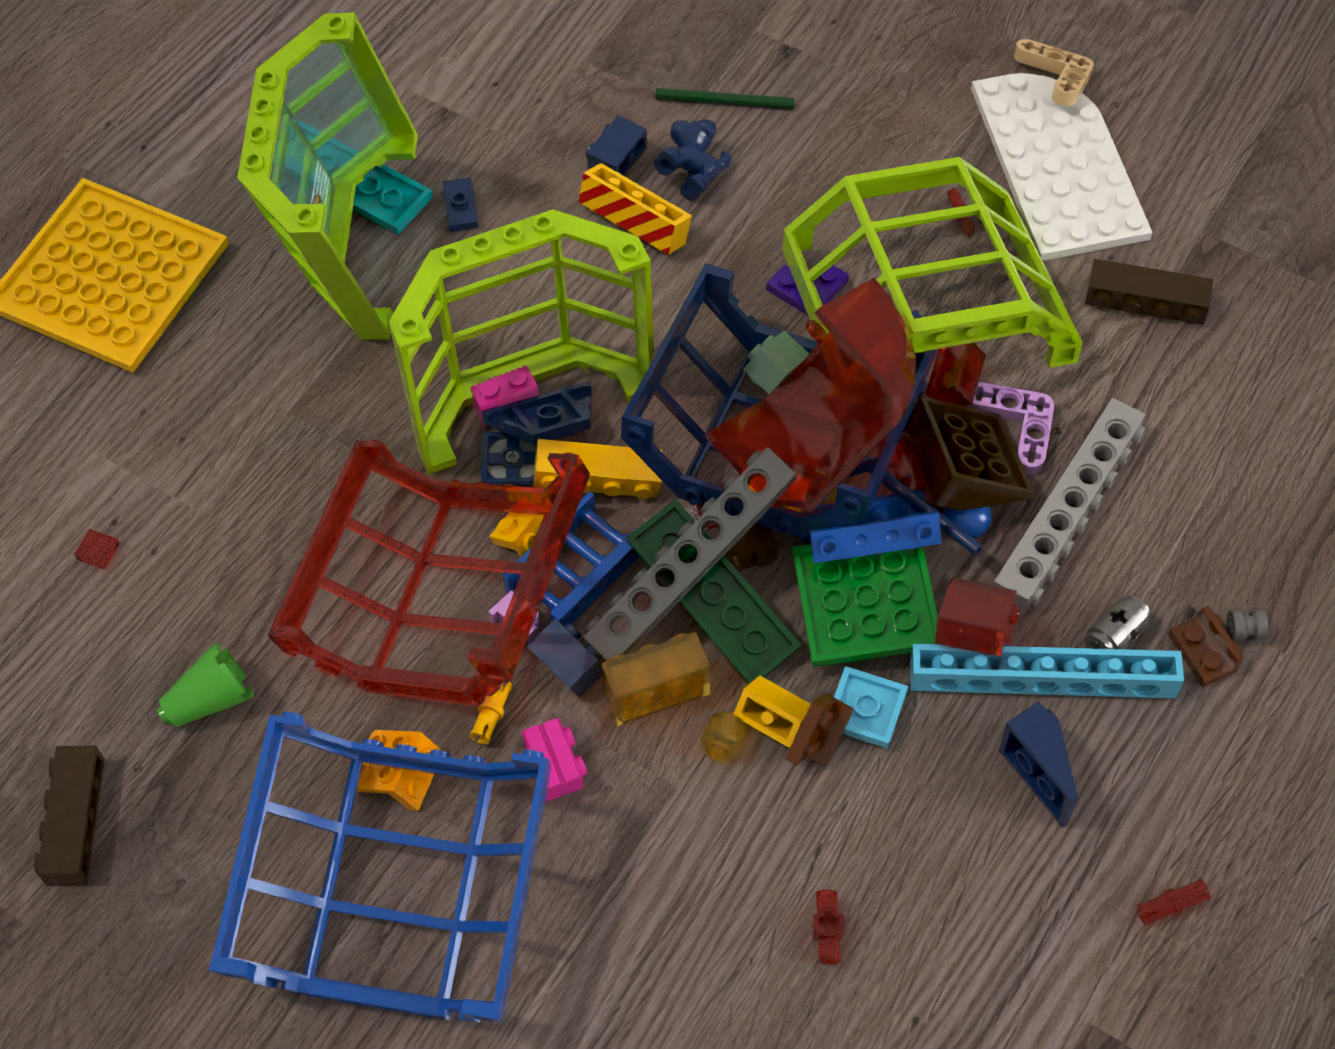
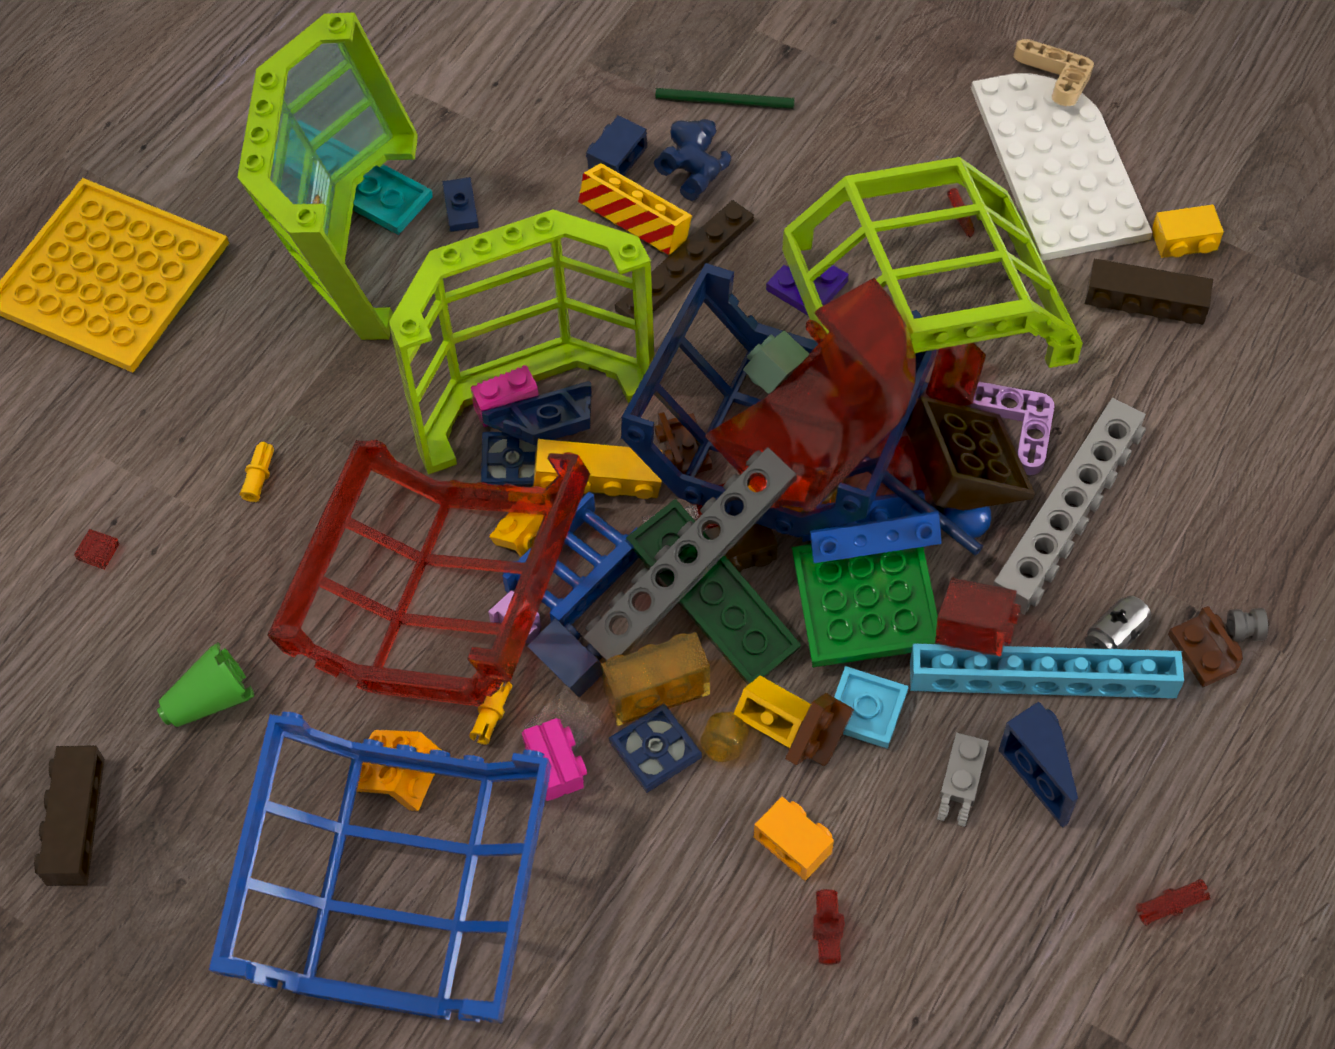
(257, 472): none -> yellow axle
(655, 747): none -> dark blue piece
(679, 443): none -> reddish brown bracket
(692, 256): none -> dark brown plate
(794, 837): none -> light orange brick
(962, 775): none -> light grey hinge
(1187, 231): none -> yellow brick

